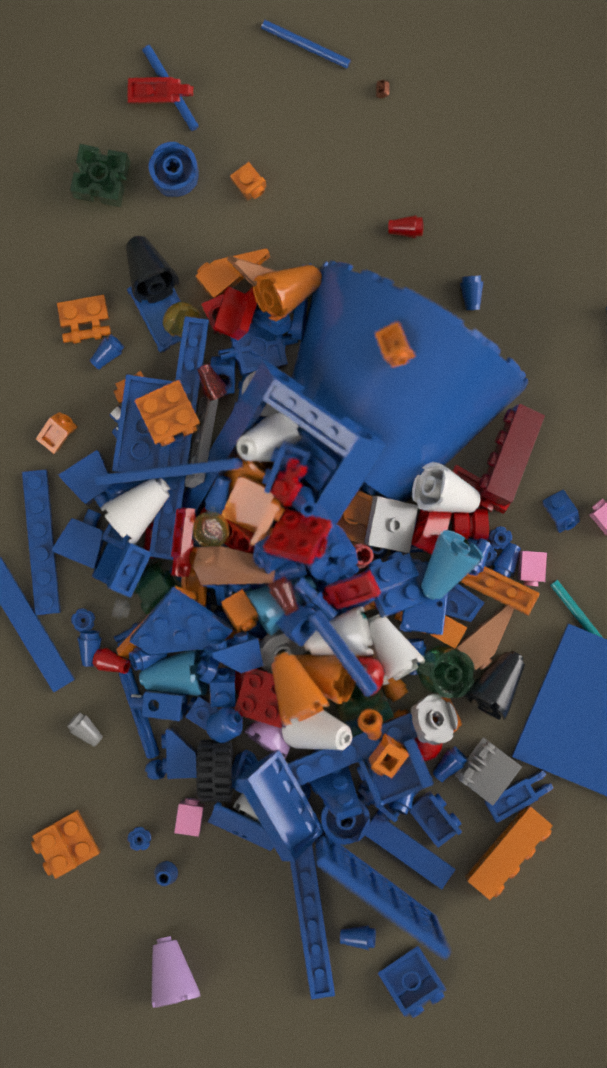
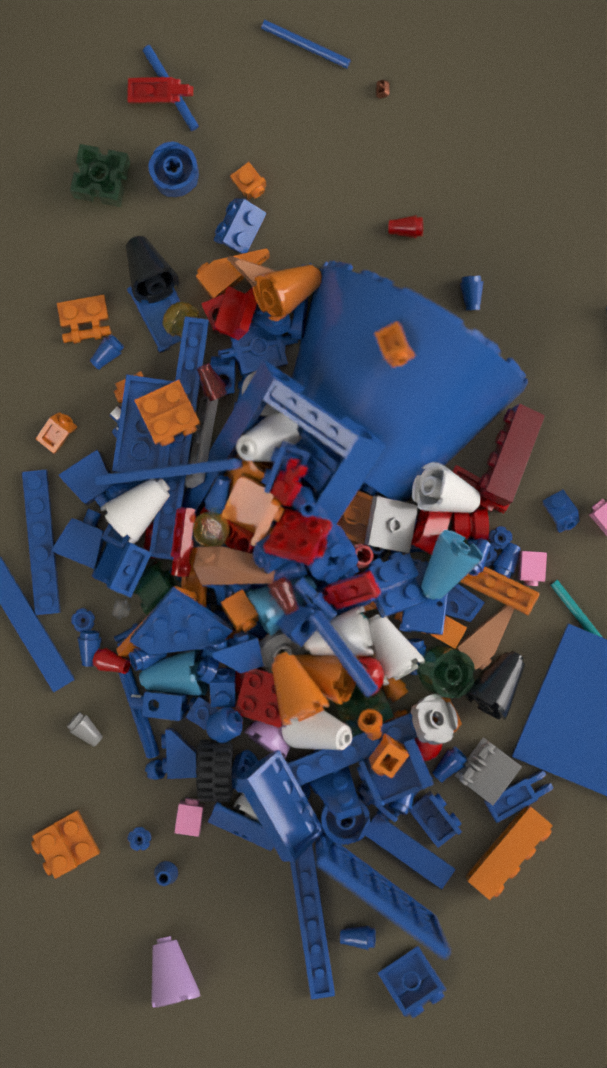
(239, 225): none -> bracket

